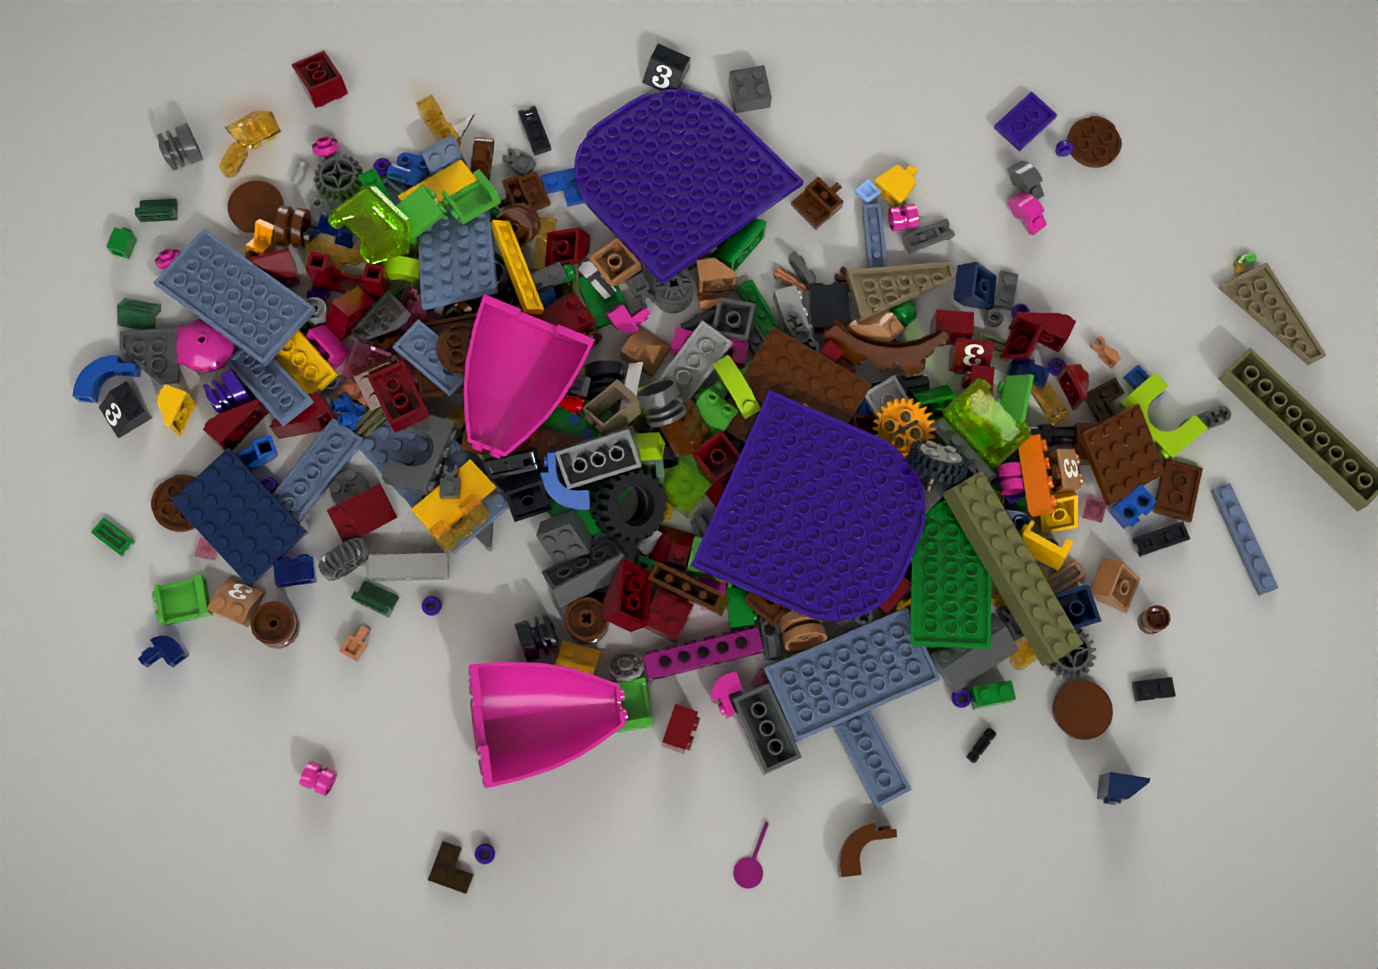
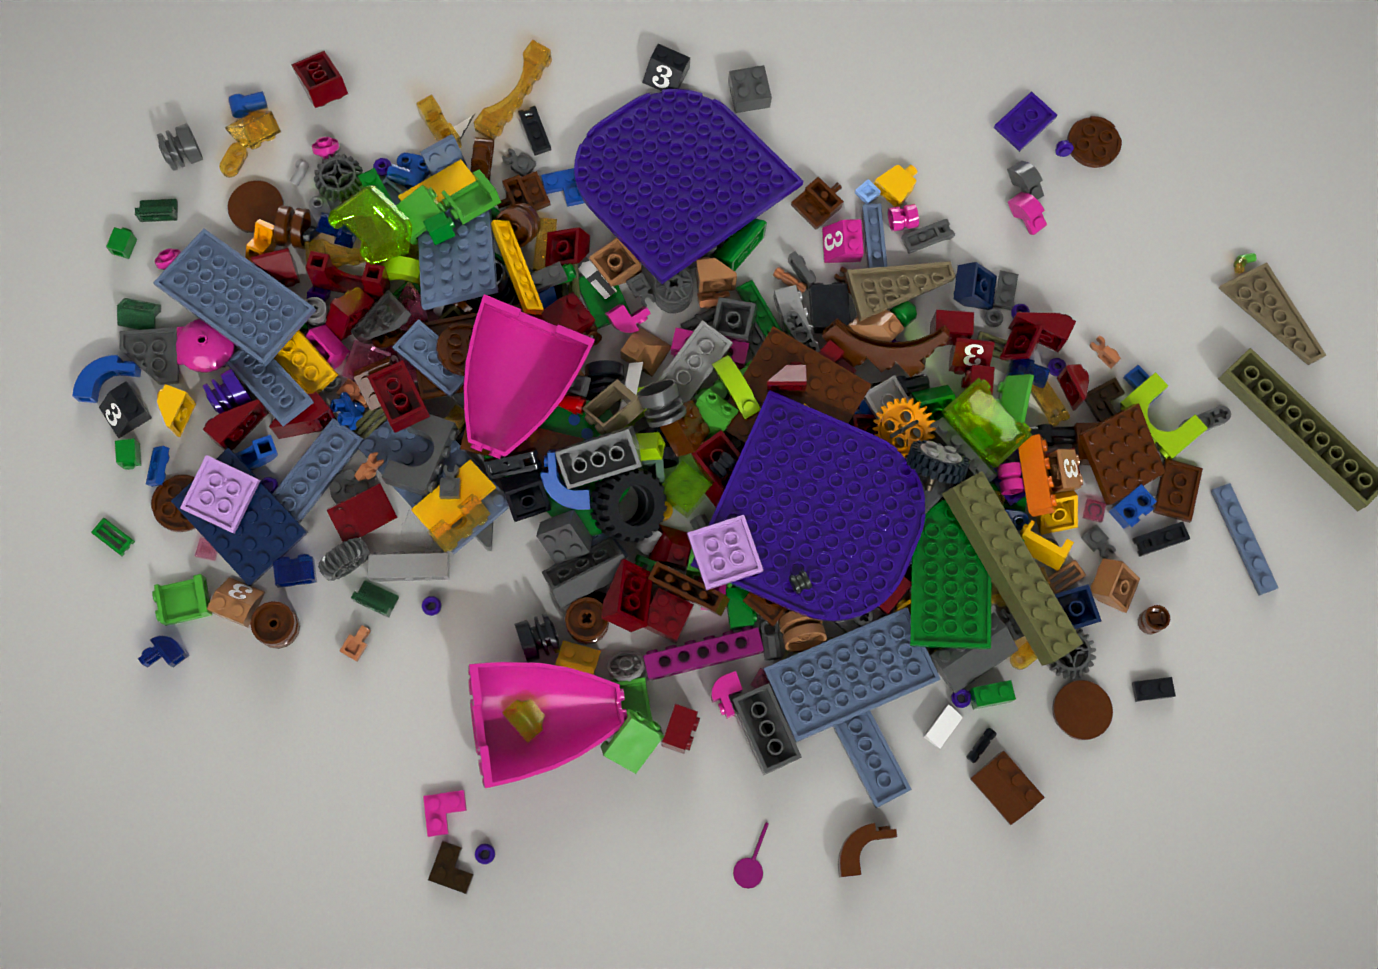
(128, 453): none -> green brick
(156, 472): none -> blue plate
(220, 494): none -> lavender plate
(242, 105): none -> blue piece
(318, 778): dark pink wheel -> none
(368, 469): none -> nougat plate
(437, 808): none -> dark pink plate
(439, 228): none -> green brick
(493, 118): none -> clear yellow arch
(525, 718): none -> clear neon green slope
(633, 742): none -> bright green panel
(723, 465): none -> black wheel
(725, 552): none -> lavender plate
(789, 378): none -> slope
(800, 582): none -> pearl dark grey wheel
(843, 241): none -> dark pink slope
(943, 726): none -> white slope
(1007, 788): none -> reddish brown slope
(1096, 539): none -> dark grey plate
(1119, 787): dark blue slope -> none

